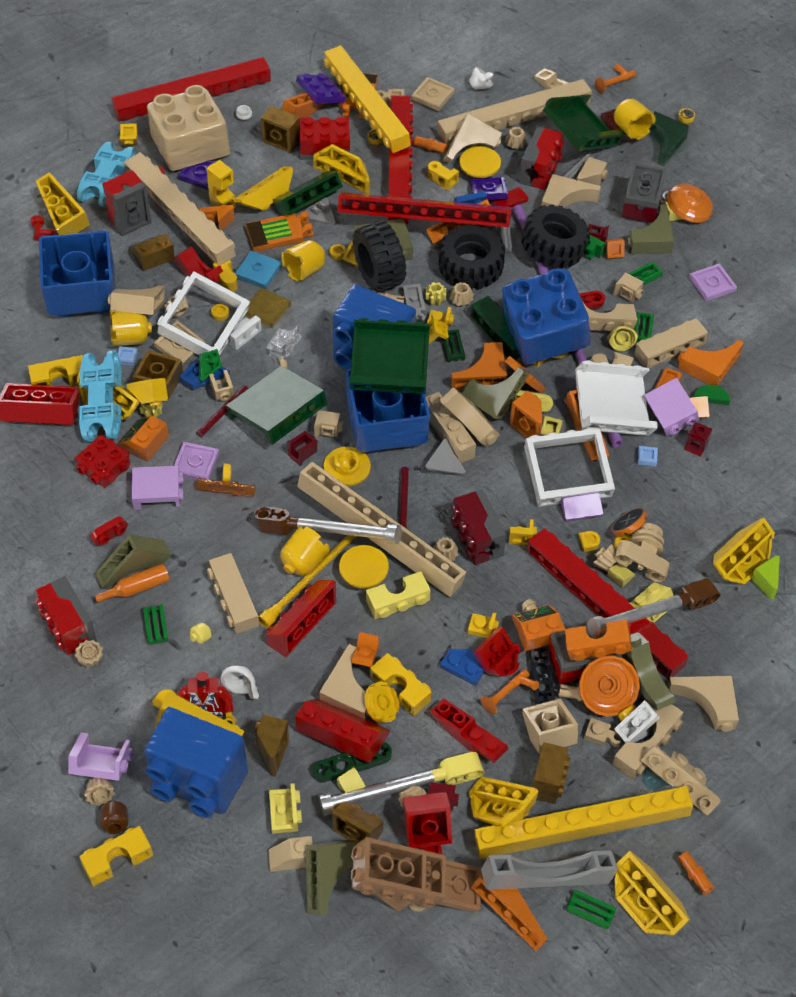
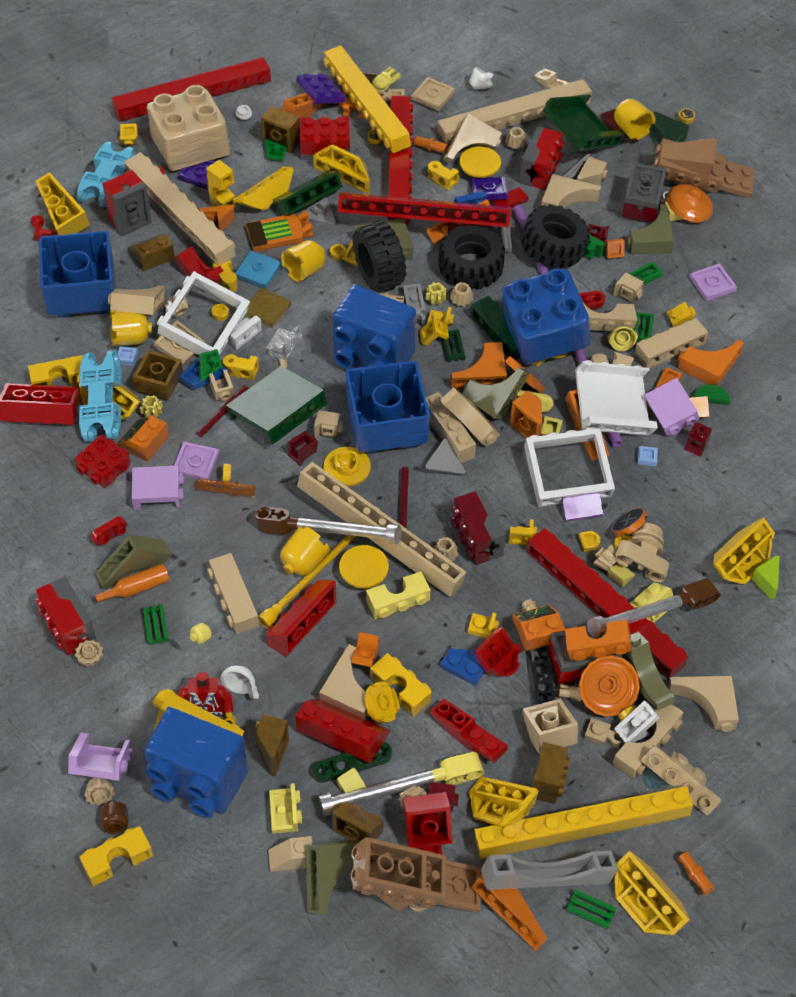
(149, 391): yellow slope -> none
(241, 367): none -> yellow leg
(275, 151): none -> green piece
(385, 79): none -> light yellow arm
(390, 356): dark green panel -> none
(521, 678): orange piece -> none
(601, 84): orange piece -> none
(681, 314): none -> yellow bracket
(702, 167): none -> medium nougat wedge

